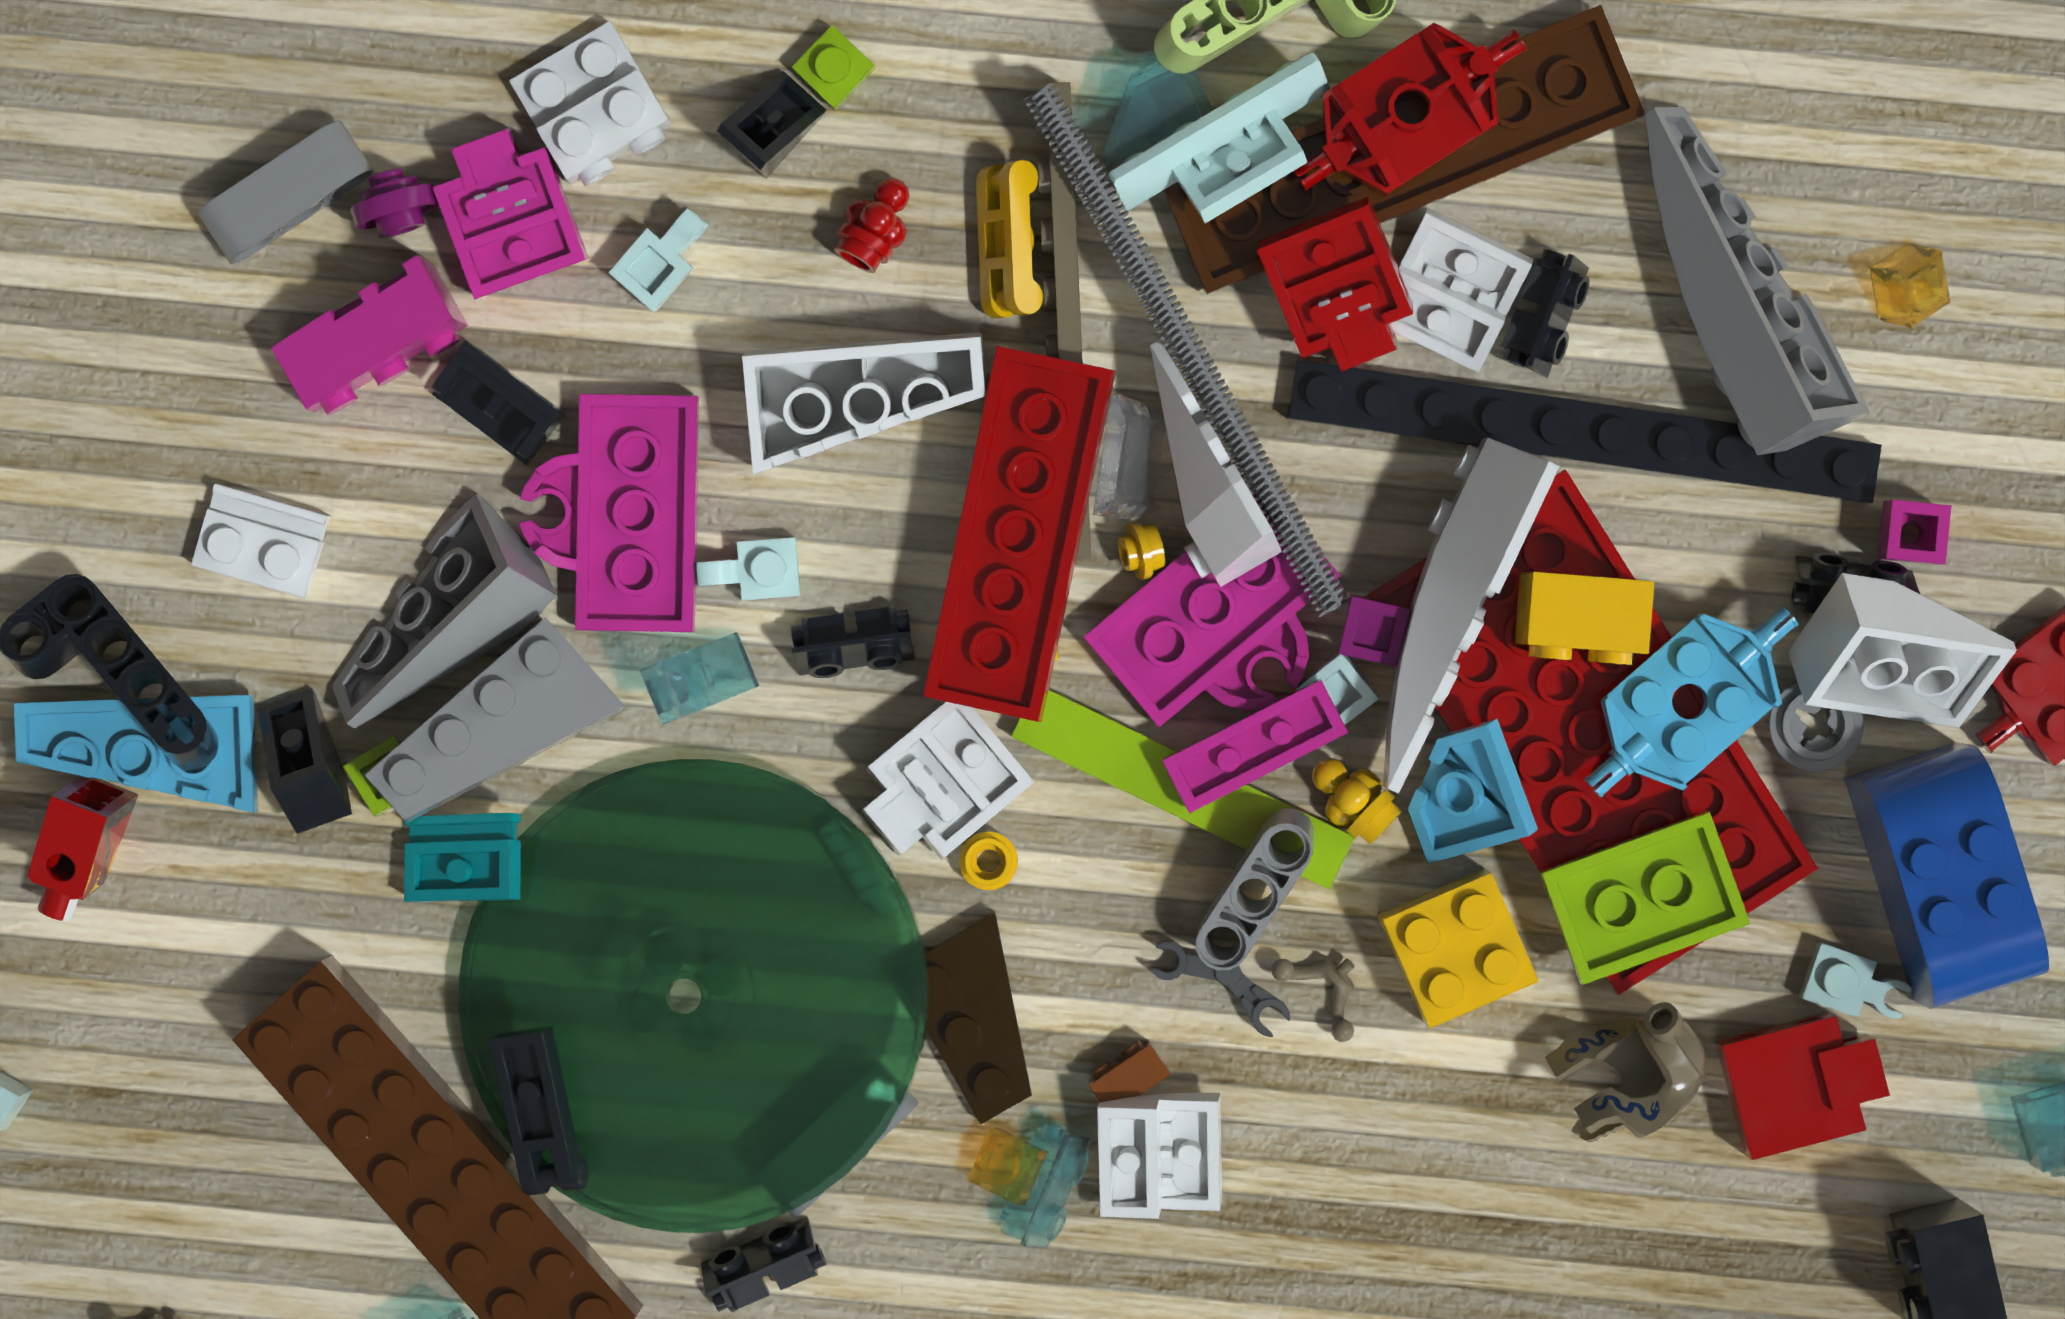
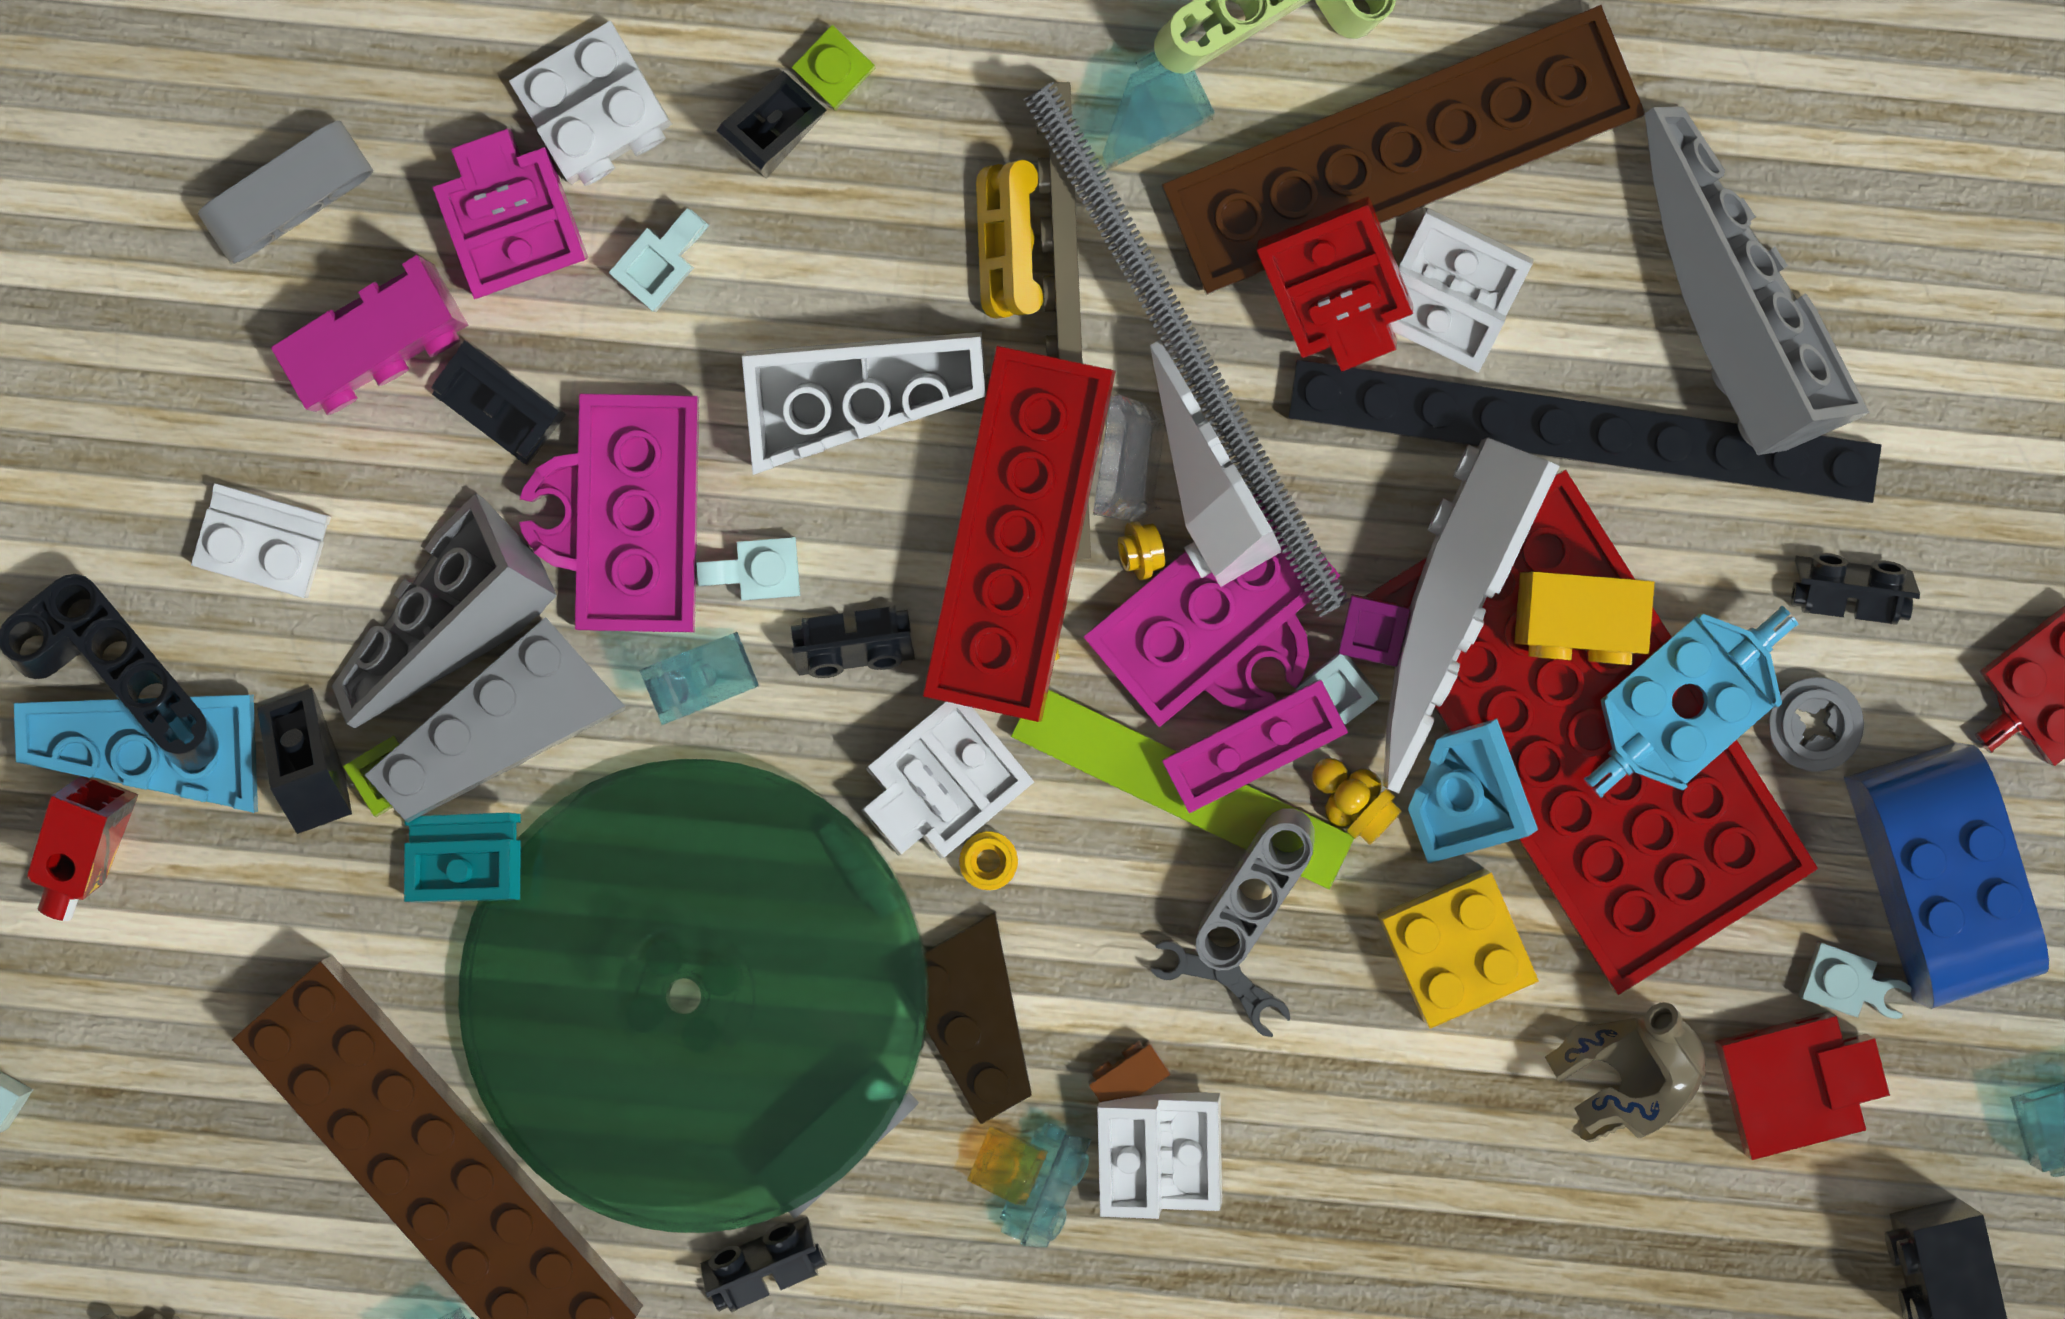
(393, 204): magenta plate -> none
(538, 1110): black plate -> none
(873, 227): red piece -> none
(1229, 149): light aqua bracket -> none
(1283, 970): dark tan piece -> none
(1380, 149): red plate -> none
(1544, 334): black hinge -> none
(1644, 897): lime plate -> none
(1895, 654): white slope -> none
(1910, 285): clear yellow slope -> none
(1933, 528): dark pink plate -> none

